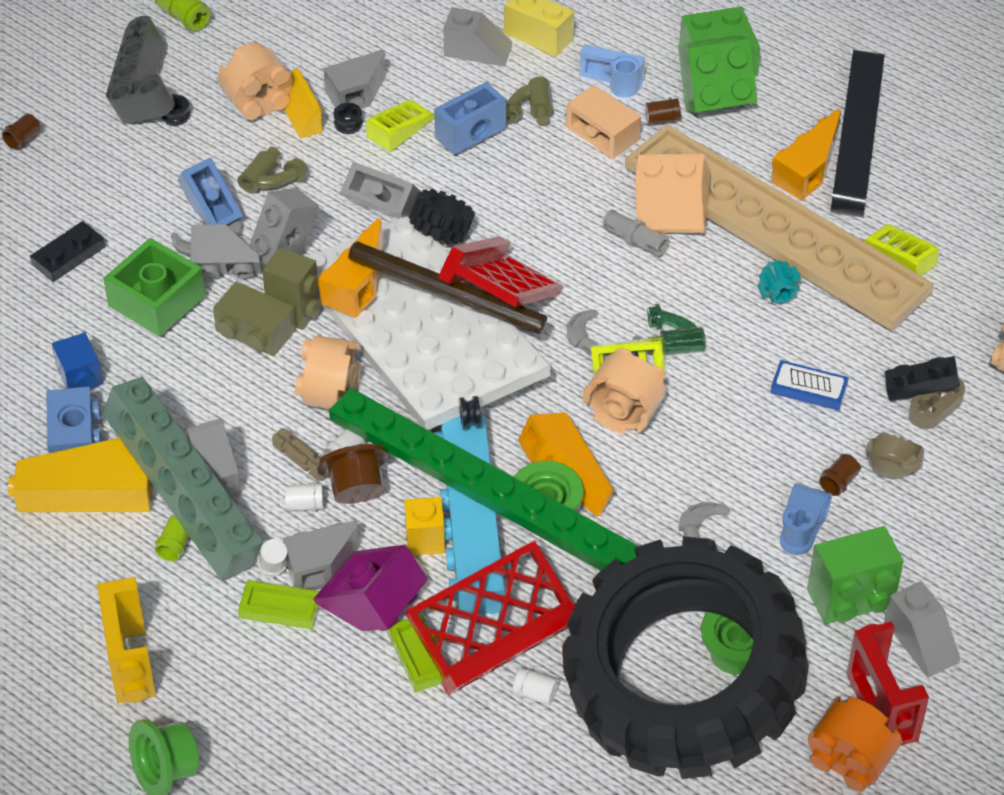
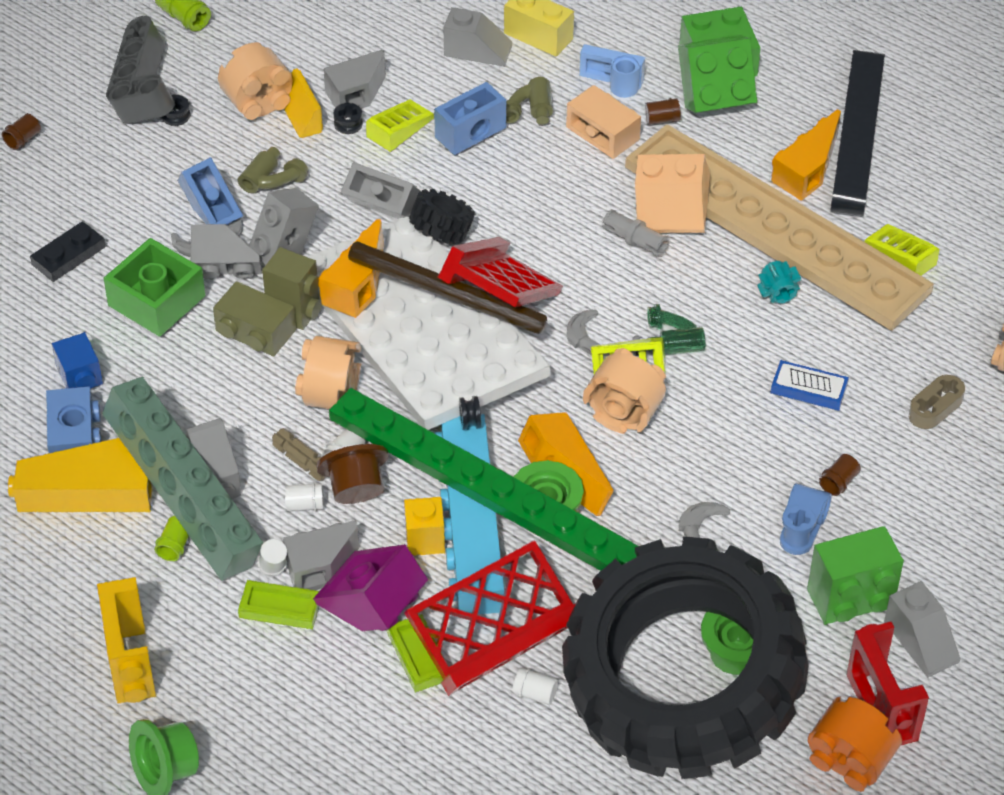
(894, 456): dark tan hair -> none
(922, 378): black plate -> none

